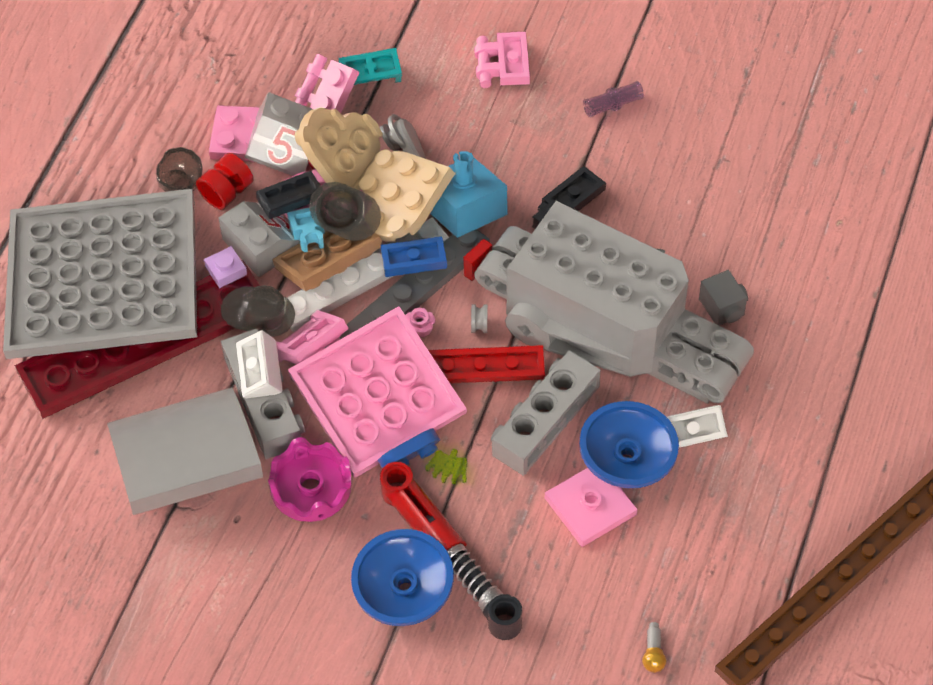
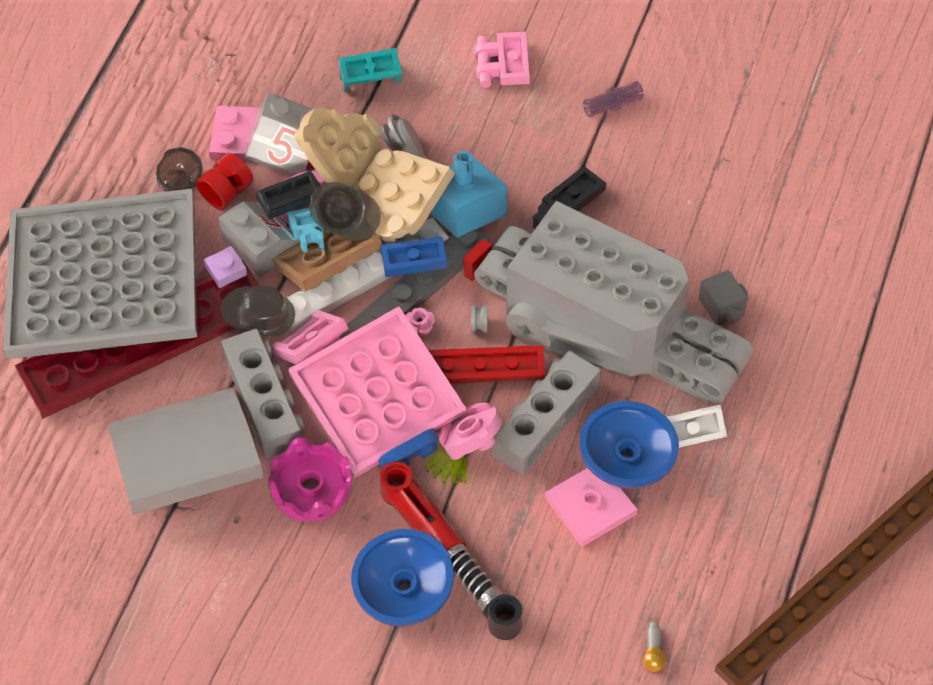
(259, 366): white slope -> none
(334, 88): bright pink plate -> none
(471, 431): none -> bright pink plate

